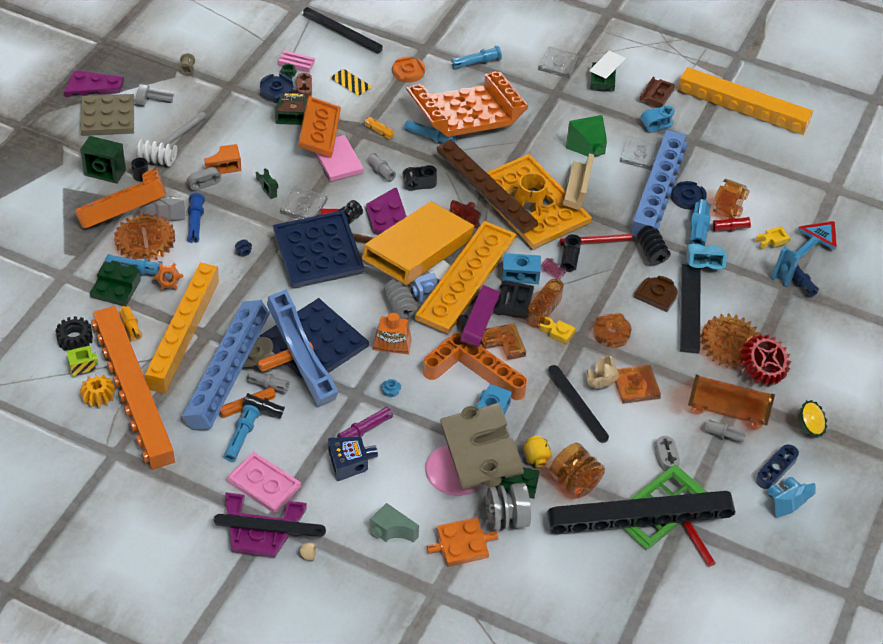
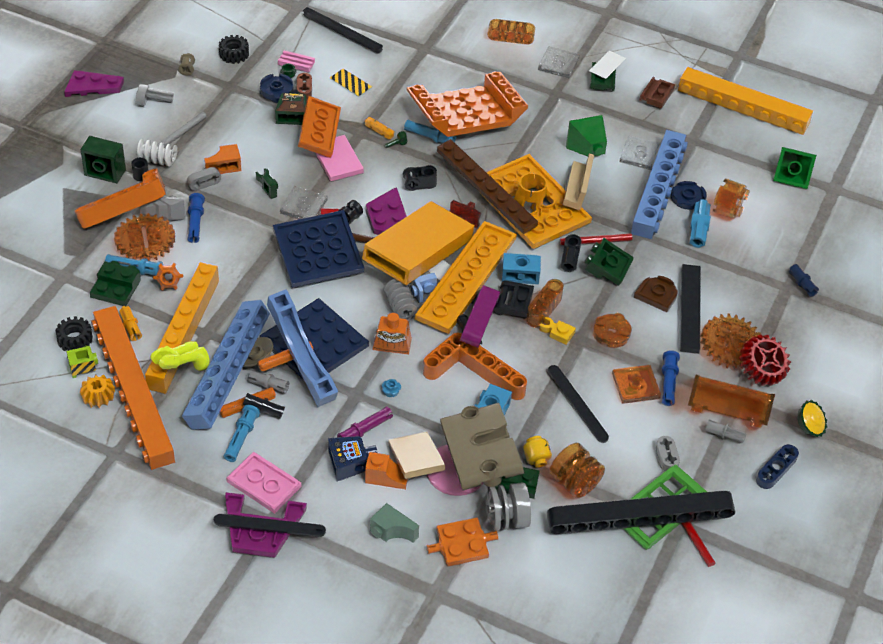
(107, 114): dark tan plate -> none
(187, 352): none -> neon yellow piece
(239, 44): none -> black tyre
(243, 247): dark blue plate -> none
(308, 551): tan hinge -> none
(381, 166): light grey pin -> none
(384, 472): none -> orange arch
(401, 139): none -> dark green hand
(408, 69): orange tile -> none
(416, 455): none -> tan tile
(482, 56): dark azure pin -> none
(507, 337): clear orange plate -> none
(511, 31): none -> clear orange beam
(550, 266): clear pink pin -> none
(604, 374): tan hair -> none
(608, 261): none -> dark green plate
(653, 245): black piece -> none
(657, 119): dark azure piece -> none
(670, 371): none -> blue pin
(701, 256): medium azure brick -> none
(731, 224): red pin -> none
(774, 236): yellow plate -> none
(788, 260): dark azure piece -> none
(791, 499): dark azure connector -> none
(794, 167): none -> green slope

